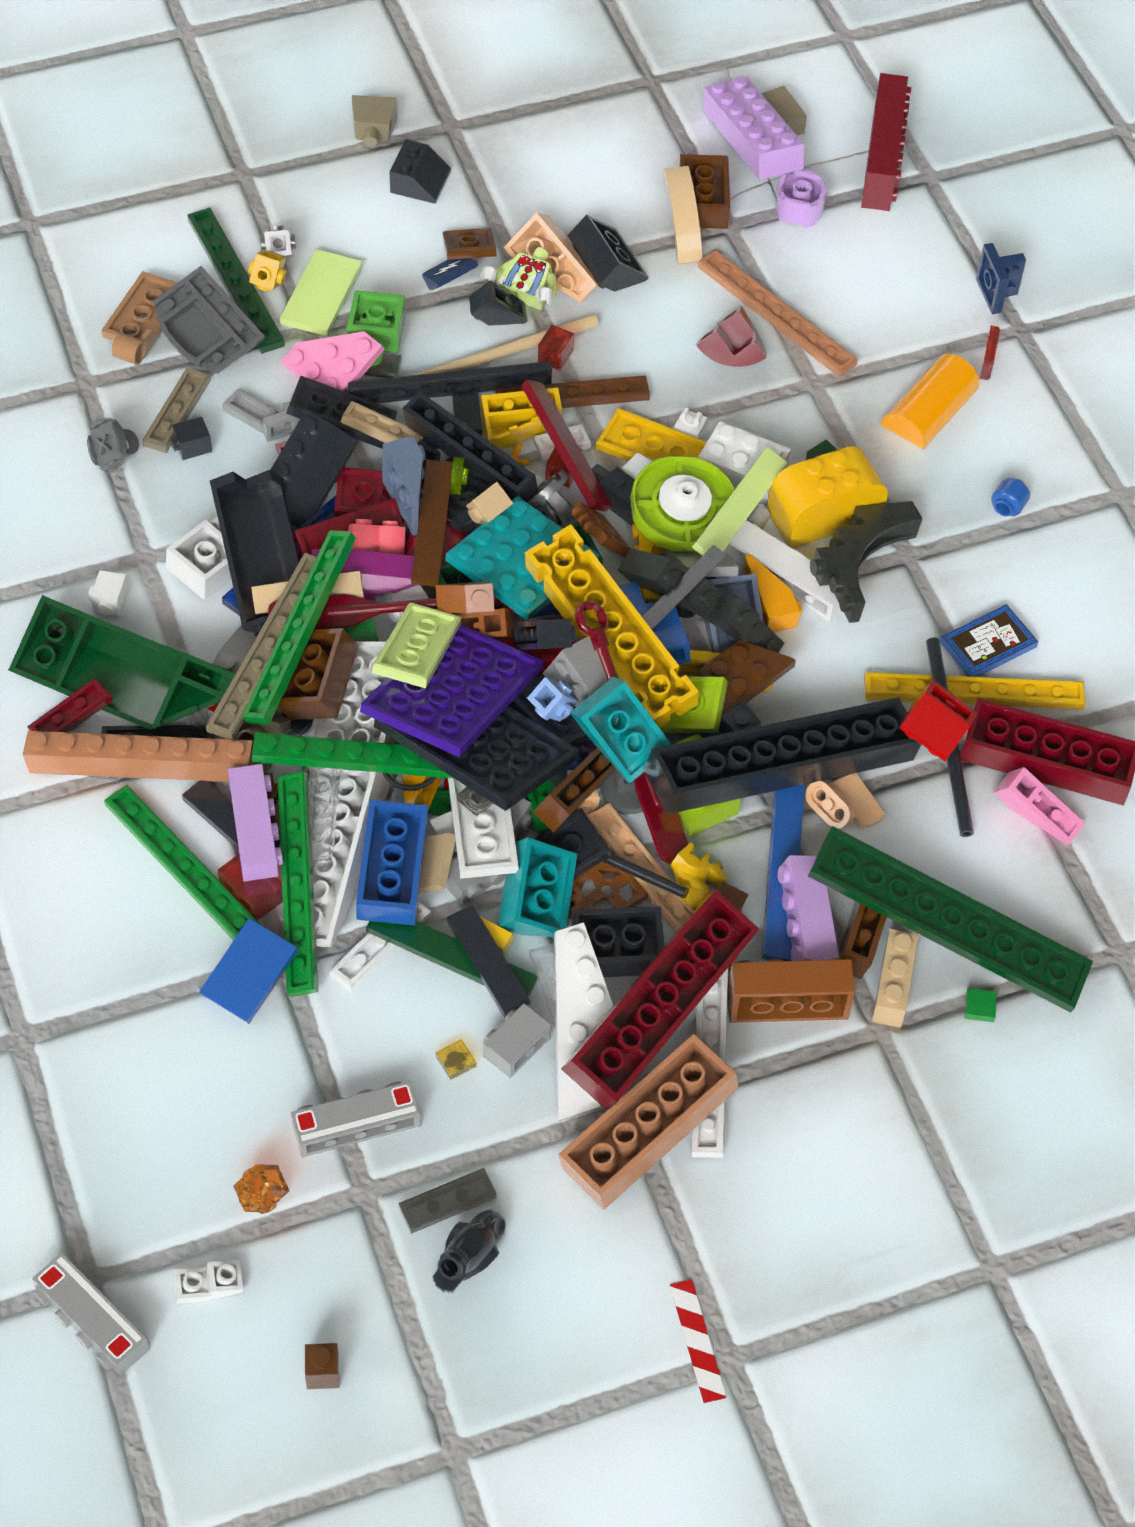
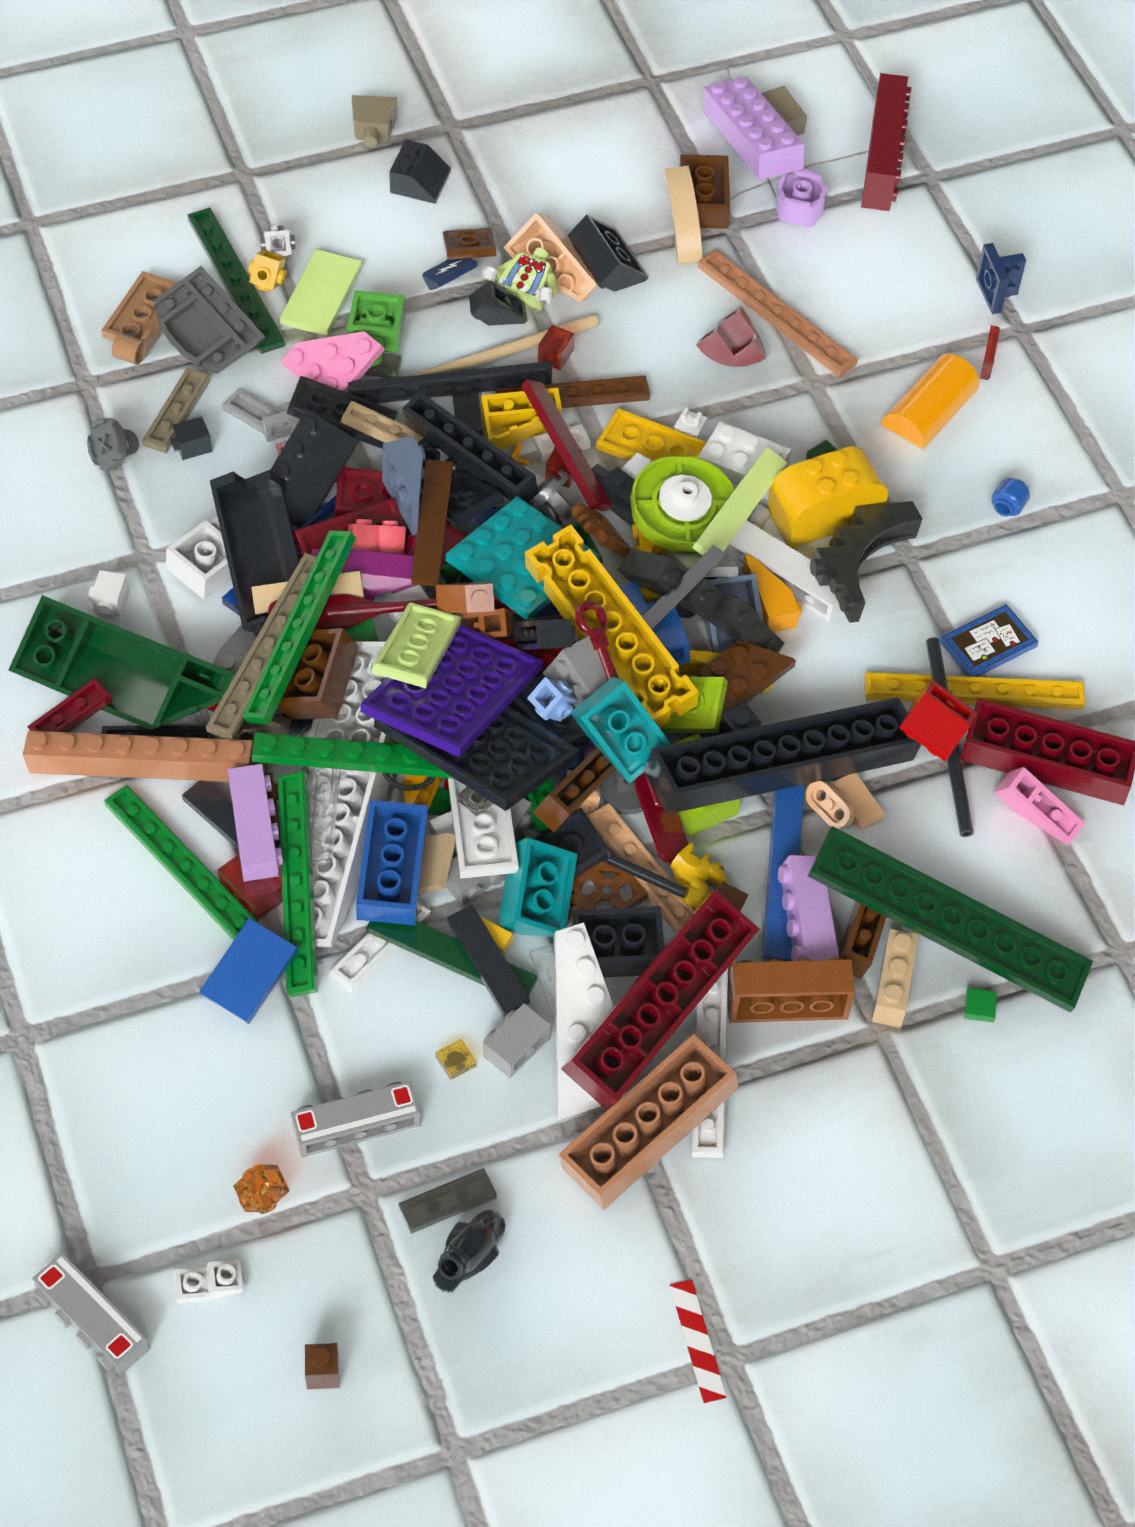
(458, 476): clear neon green plate -> none
(488, 504): tan brick -> none

